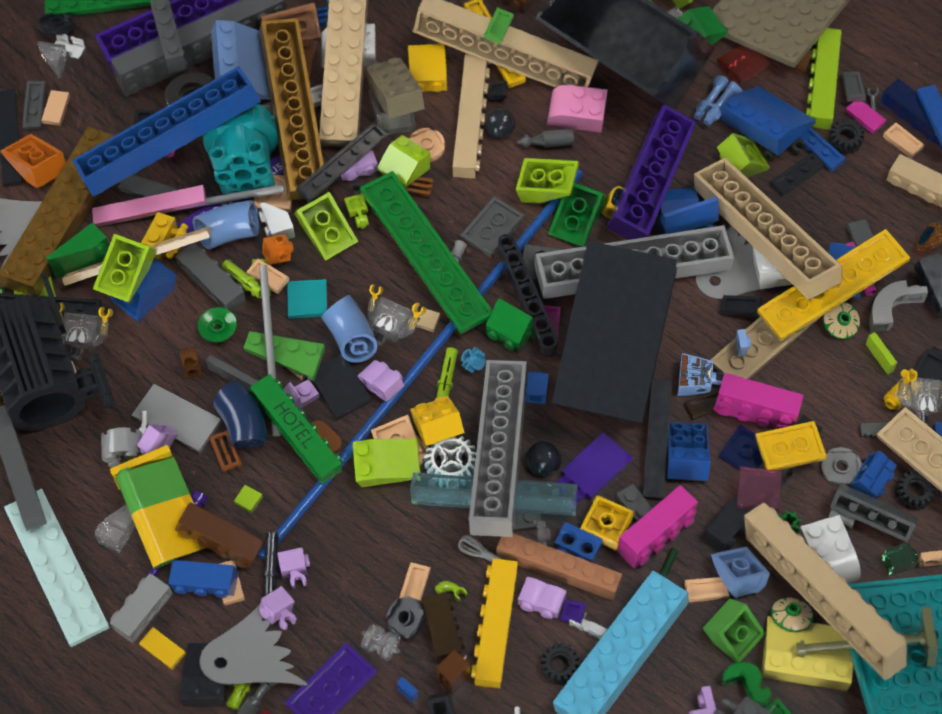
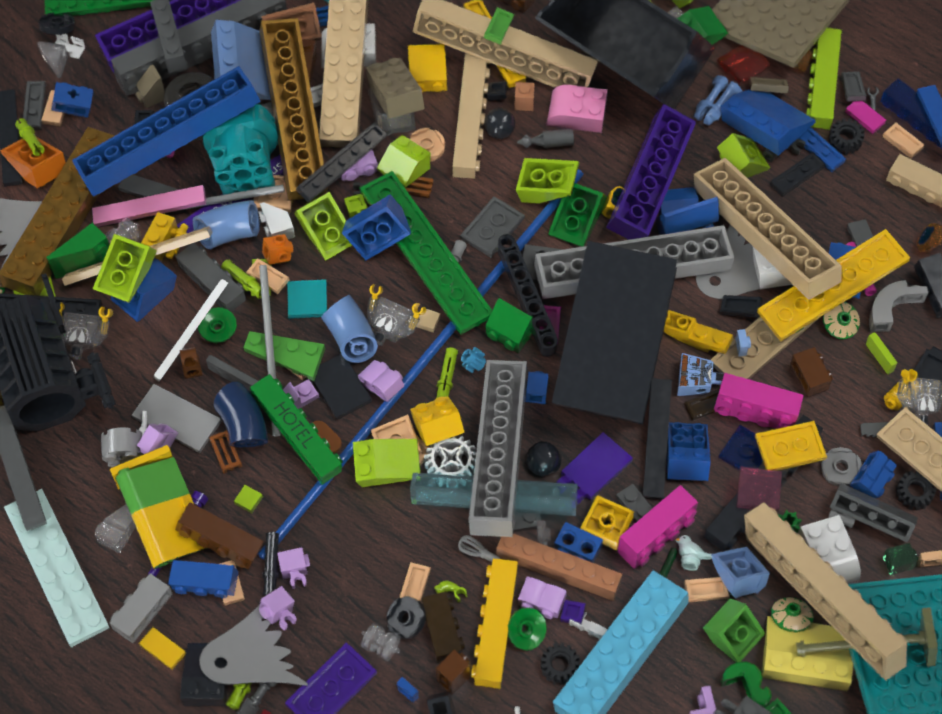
(28, 134): none -> lime pin
(72, 99): none -> blue brick
(126, 229): none -> clear wheel
(150, 88): none -> dark tan slope
(190, 330): none -> white tile
(377, 227): none -> blue slope
(524, 96): none -> nougat brick
(534, 631): none -> green dish
(691, 553): none -> light aqua animal
(696, 335): none -> yellow slope
(768, 85): none -> dark tan tile
(811, 371): none -> reddish brown brick

